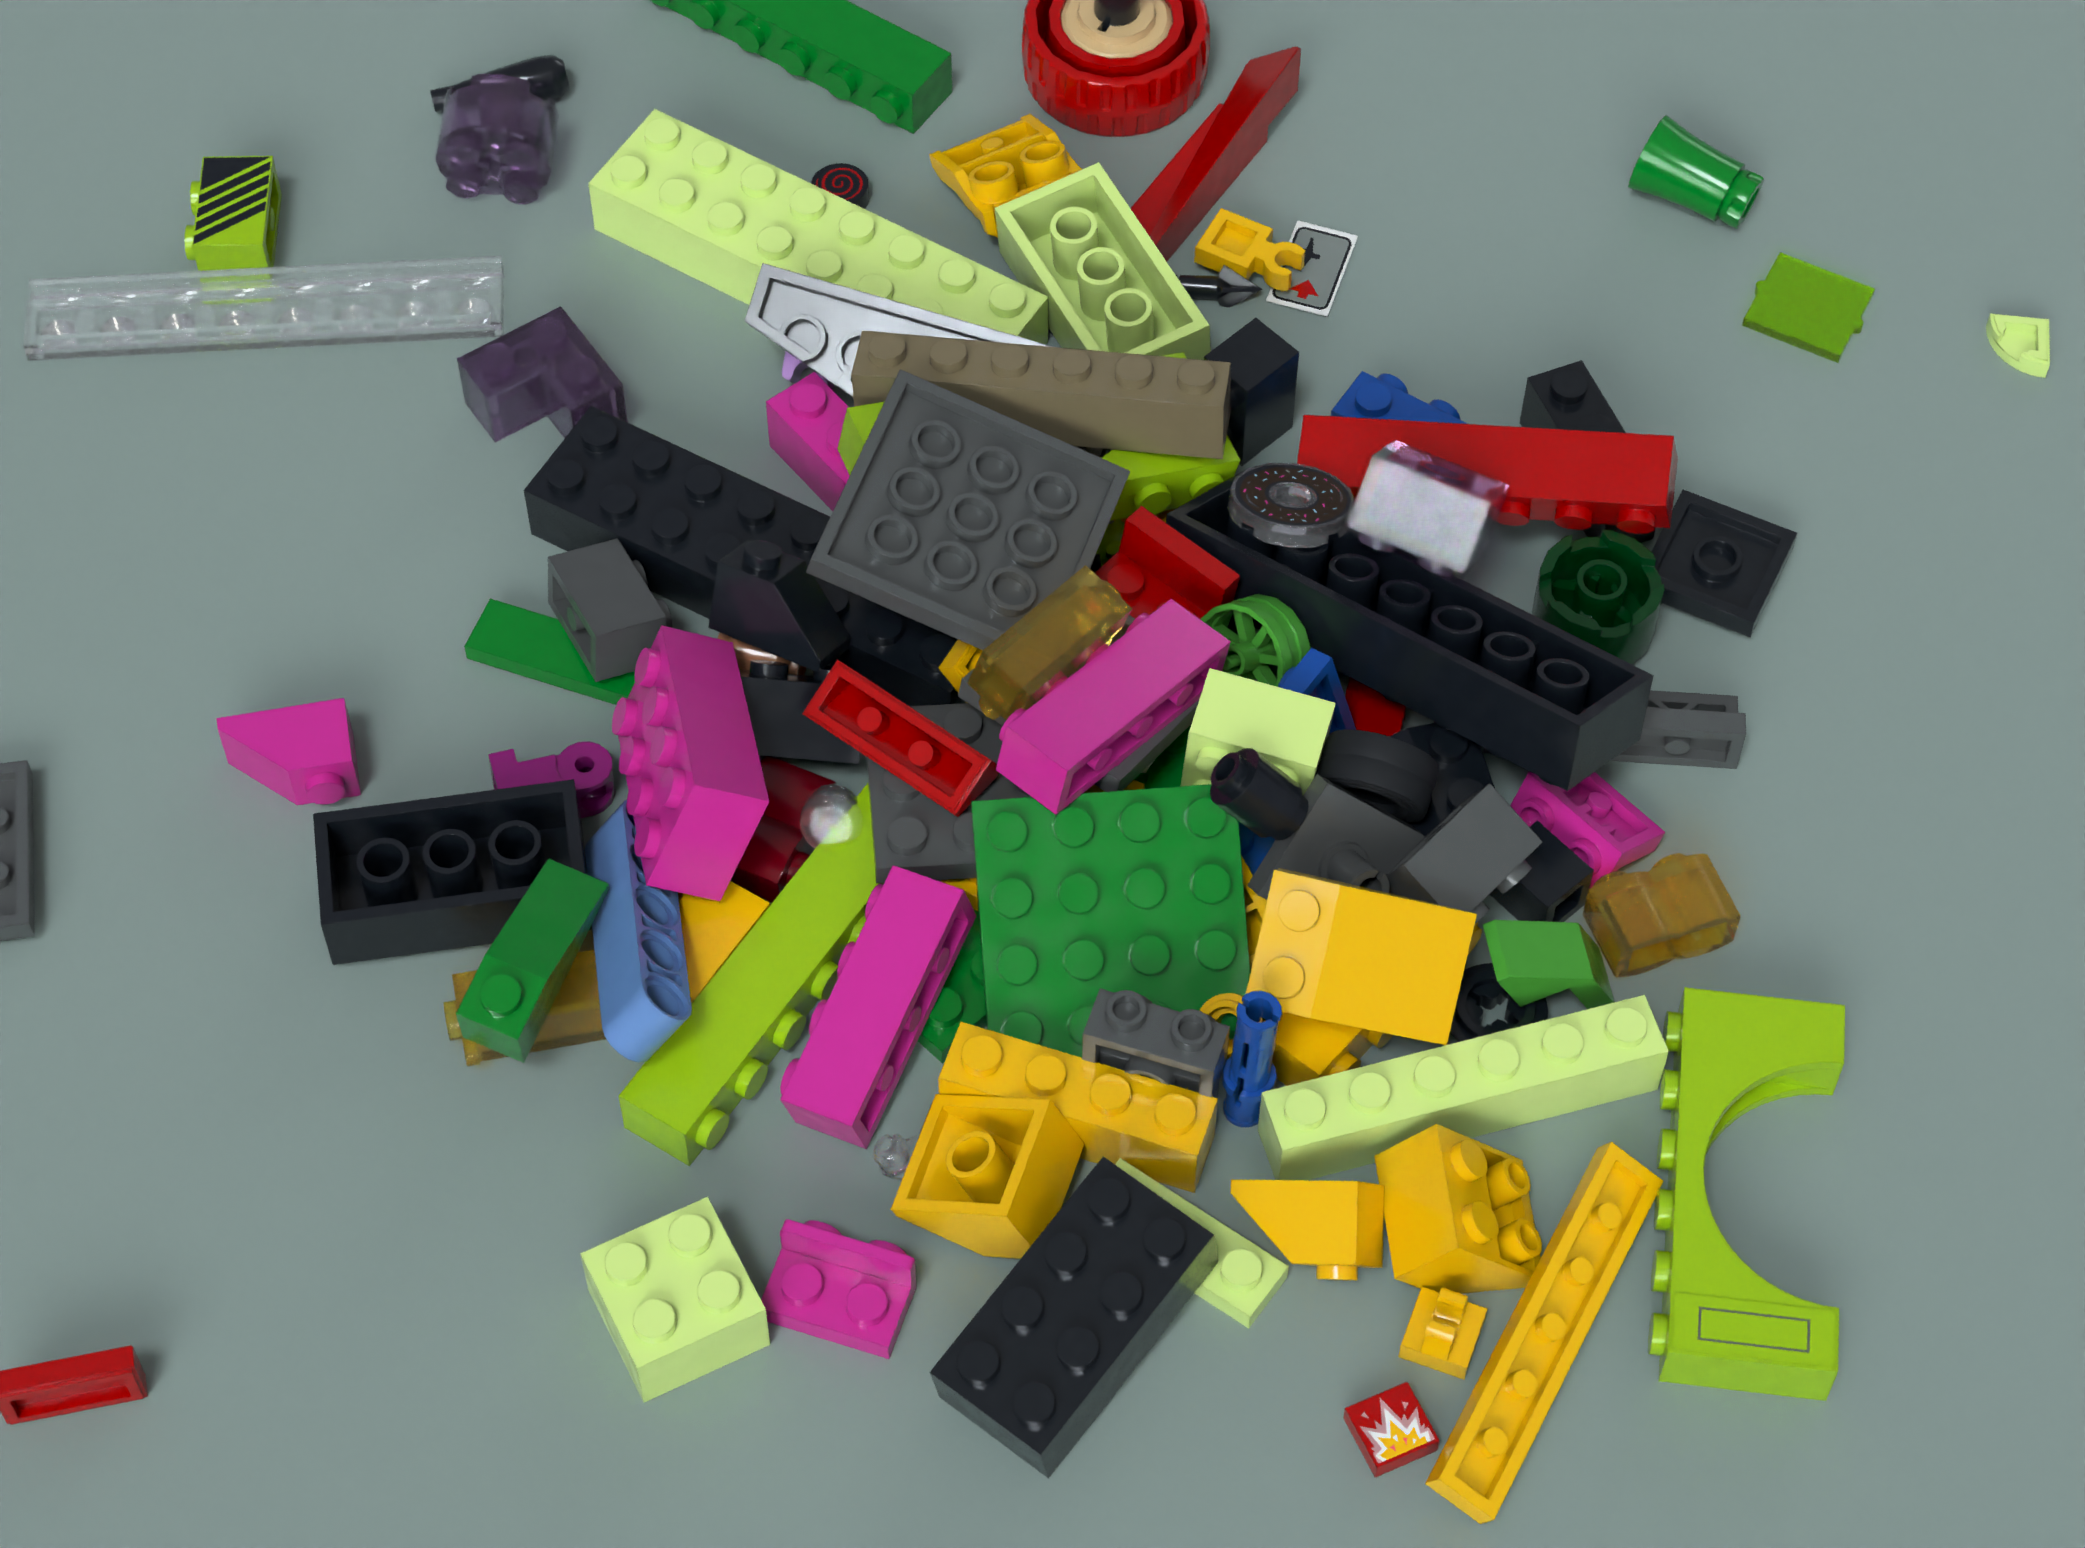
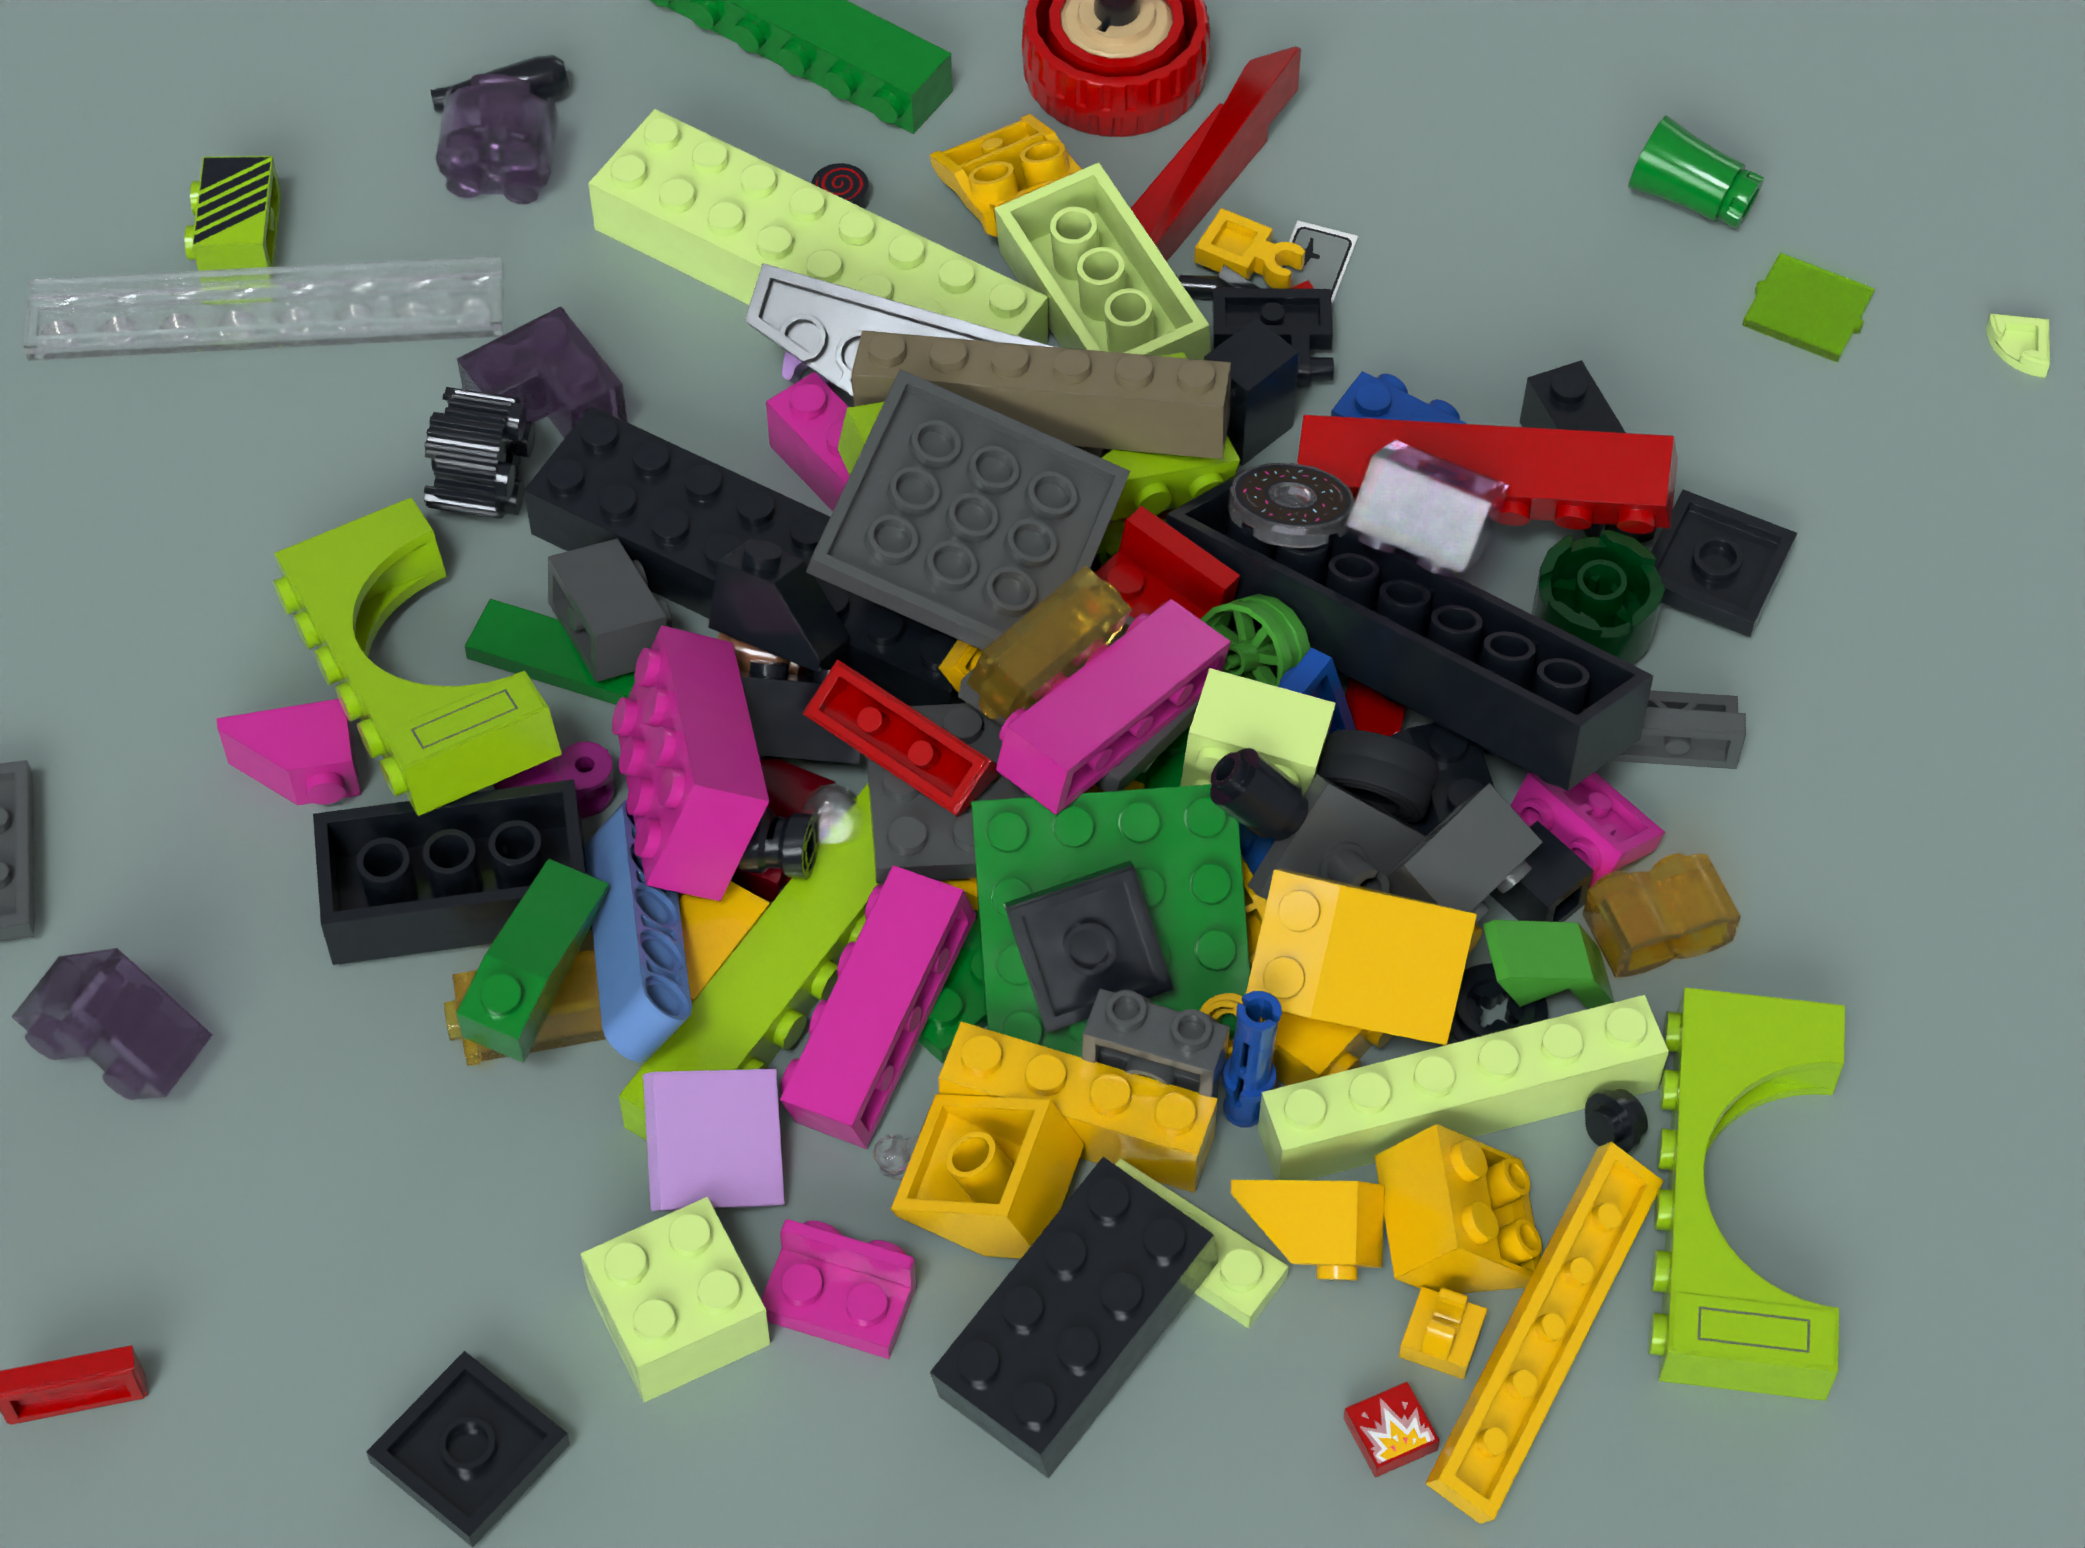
(116, 1017): none -> clear purple brick
(432, 737): none -> lime arch
(468, 1448): none -> black plate
(478, 453): none -> black brick
(713, 1138): none -> lavender tile
(783, 845): none -> black wheel
(1087, 939): none -> black plate
(1295, 315): none -> black plate
(1615, 1118): none -> black plate

